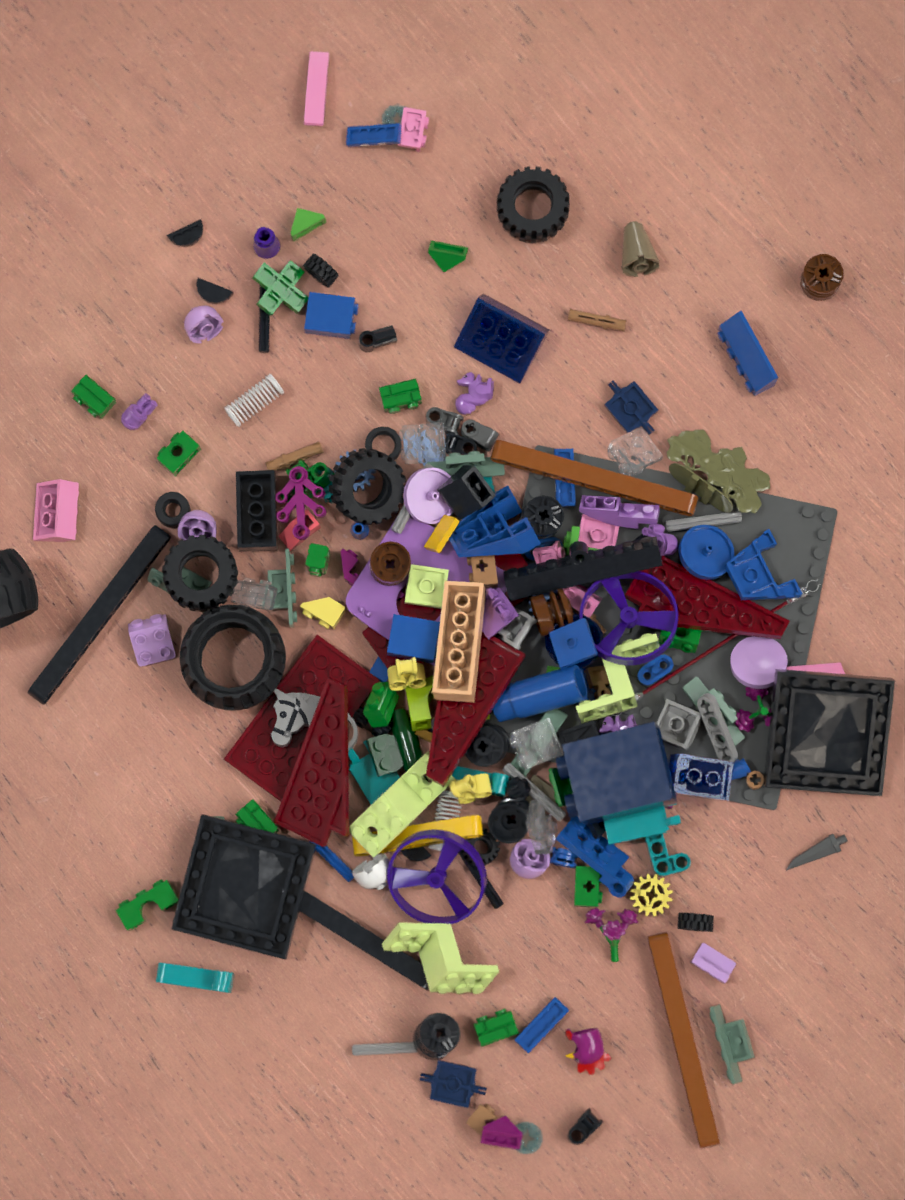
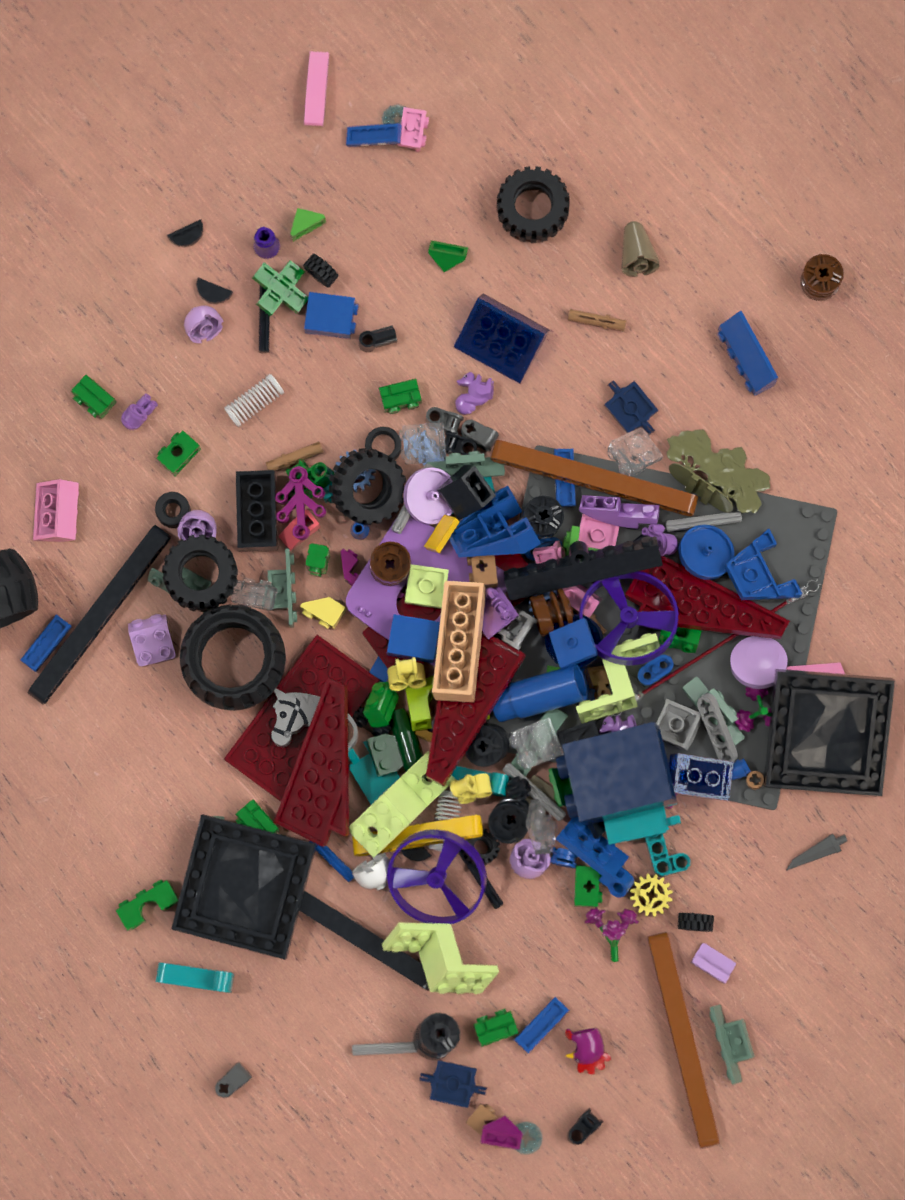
(46, 643): none -> blue plate
(235, 1078): none -> dark grey piece

